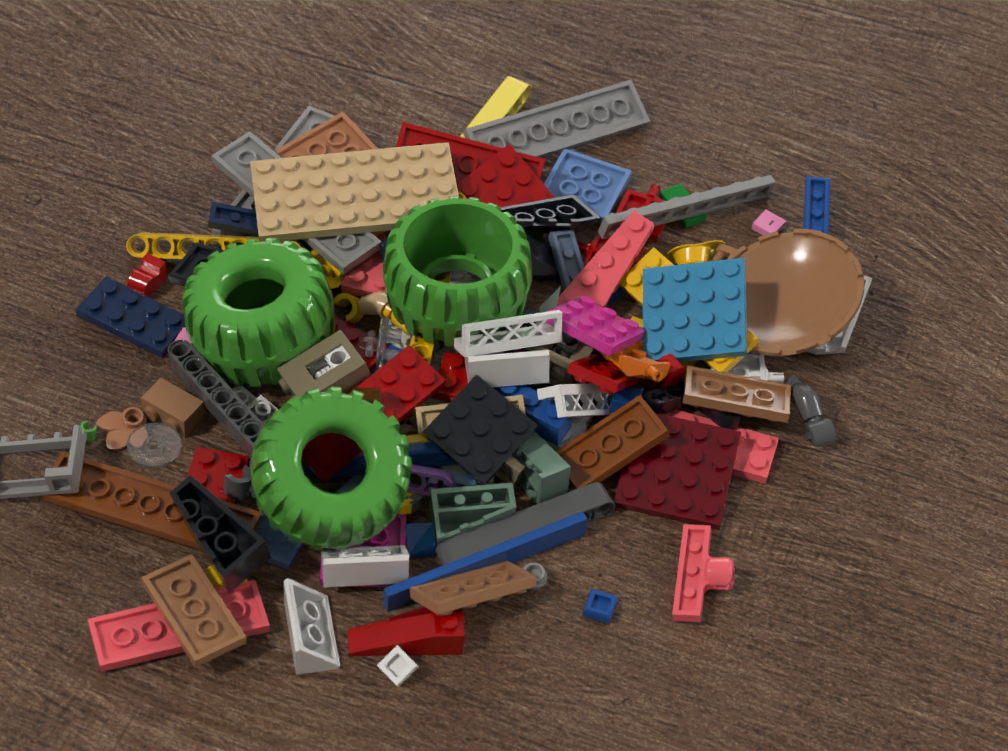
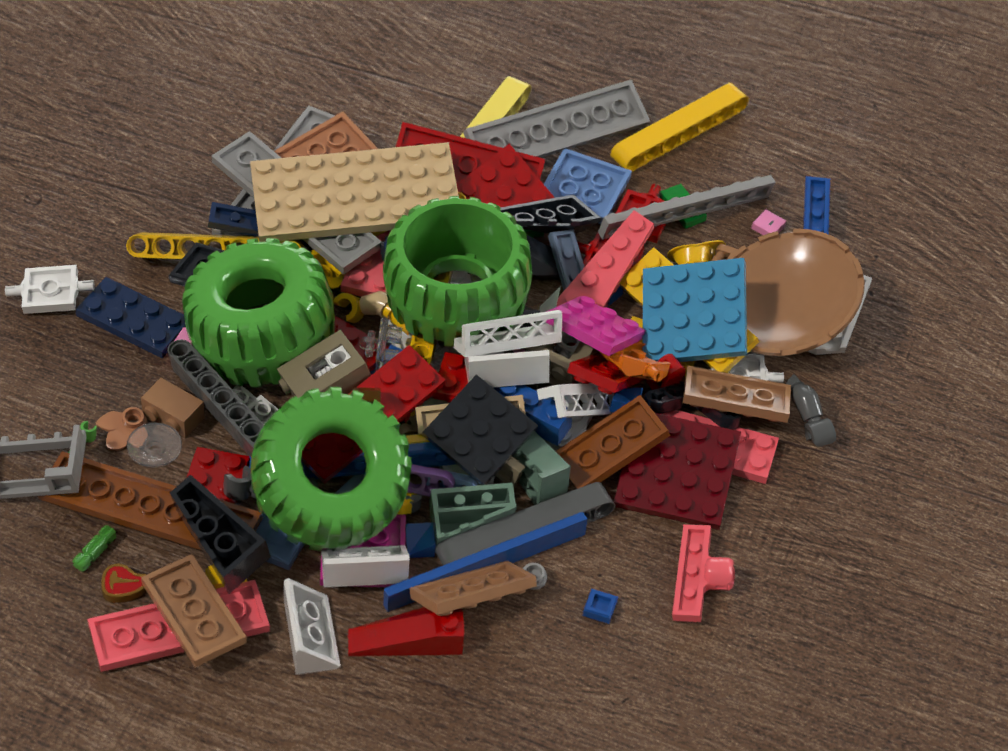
(49, 289): none -> white plate
(94, 548): none -> bright green axle
(121, 584): none -> piece
(148, 276): red leg -> none
(397, 666): white plate -> none
(679, 127): none -> yellow beam

